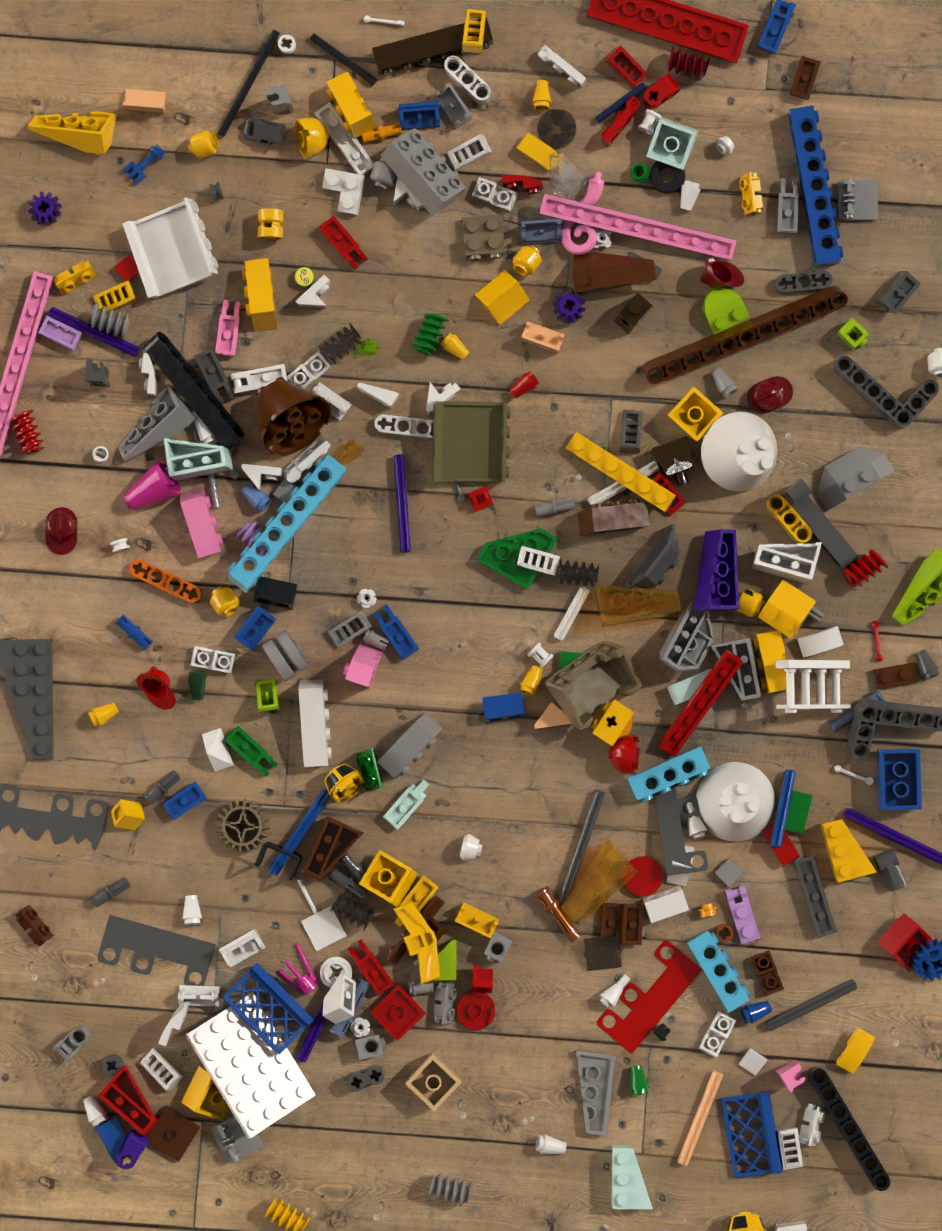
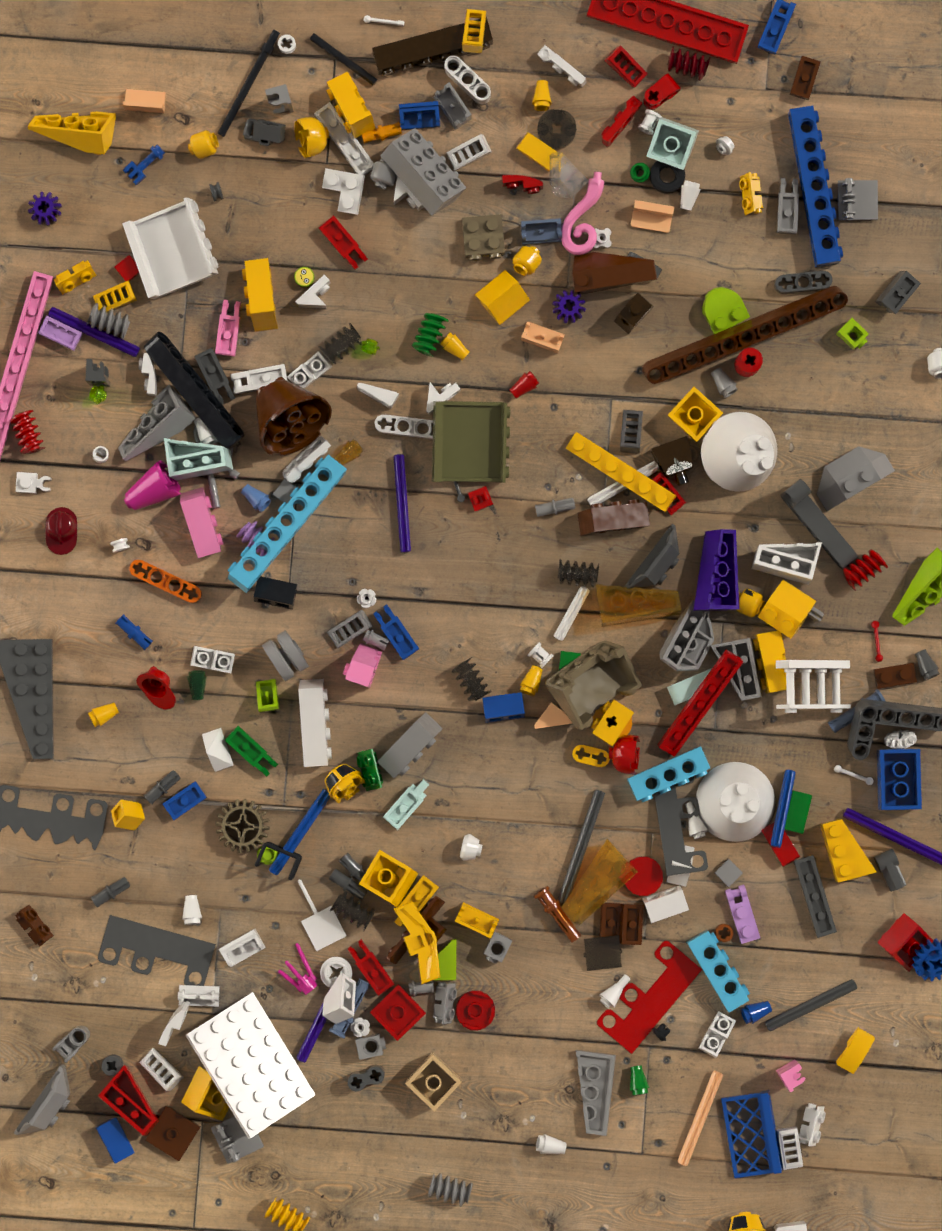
(29, 483): none -> white plate
(47, 1105): none -> light grey wedge
(95, 1112): white cone -> none
(97, 394): none -> clear neon green plate
(133, 1146): dark purple piece -> none
(224, 601): yellow head -> none
(255, 628): blue hinge -> none
(256, 472): white slope -> none
(268, 856): none -> lime tile
(270, 217): yellow wheel -> none
(277, 994): blue fence -> none
(330, 846): reddish brown wedge -> none
(338, 404): white hinge -> none
(471, 680): none -> clear smoke piece
(482, 980): red panel -> none
(494, 194): white slope -> none
(504, 553): green plate -> none
(520, 562): white slope -> none
(589, 760): none -> yellow beam
(620, 103): dark blue bar -> none
(627, 1184): light aqua wedge -> none
(637, 226): bright pink plate -> none
(652, 216): none -> light nougat panel
(707, 910): light orange plate -> none
(721, 274): dark red piece -> none
(752, 355): none -> red piece
(753, 1061): white slope -> none
(767, 973): reddish brown slope -> none
(770, 394): dark red piece -> none
(779, 515): yellow beam -> none
(820, 641): white slope -> none
(853, 1137): black beam -> none
(883, 395): dark grey beam -> none
(900, 739): none -> white gear

